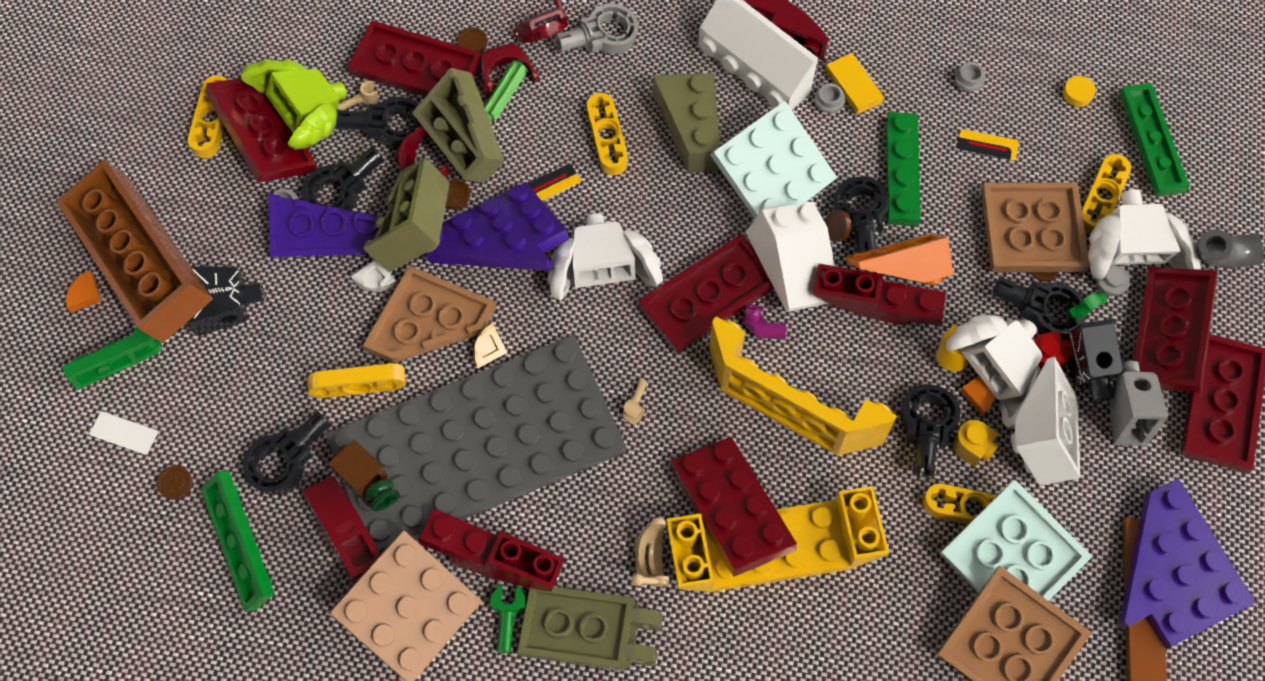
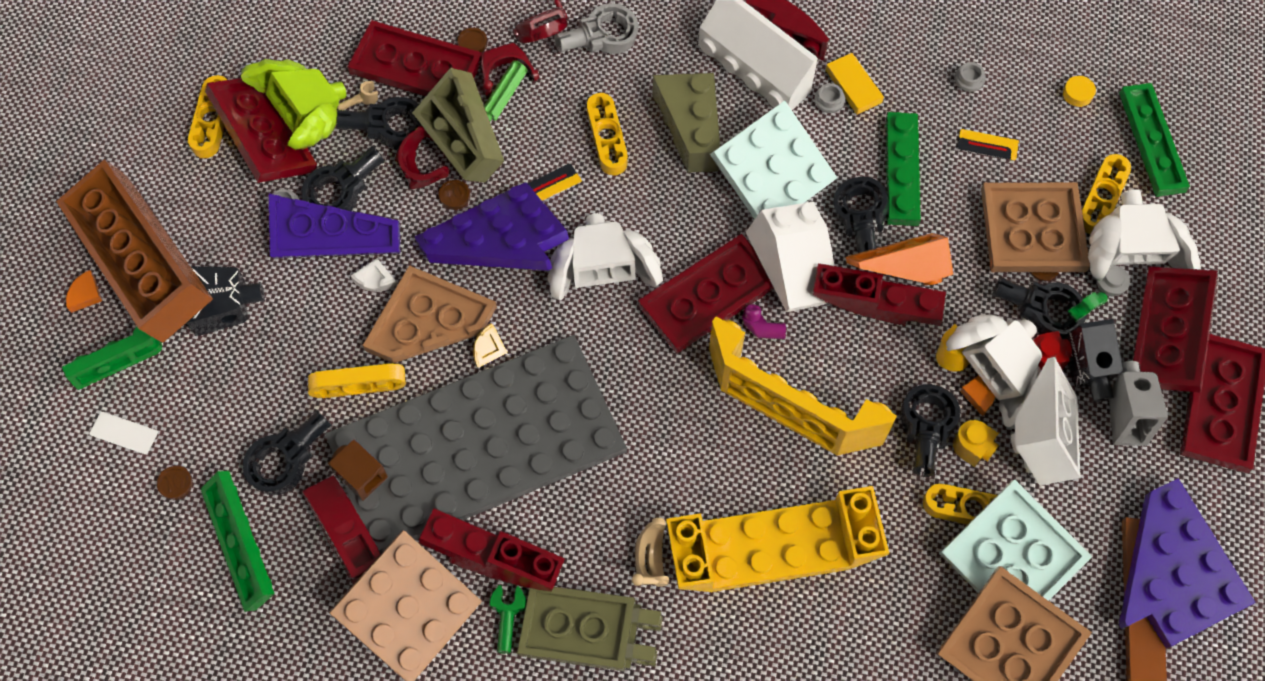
(382, 495): dark green bush -> none
(413, 218): olive wedge -> none
(633, 411): tan hand -> none
(733, 506): dark red plate -> none
(838, 225): reddish brown piece -> none
(1228, 251): dark grey cylinder -> none

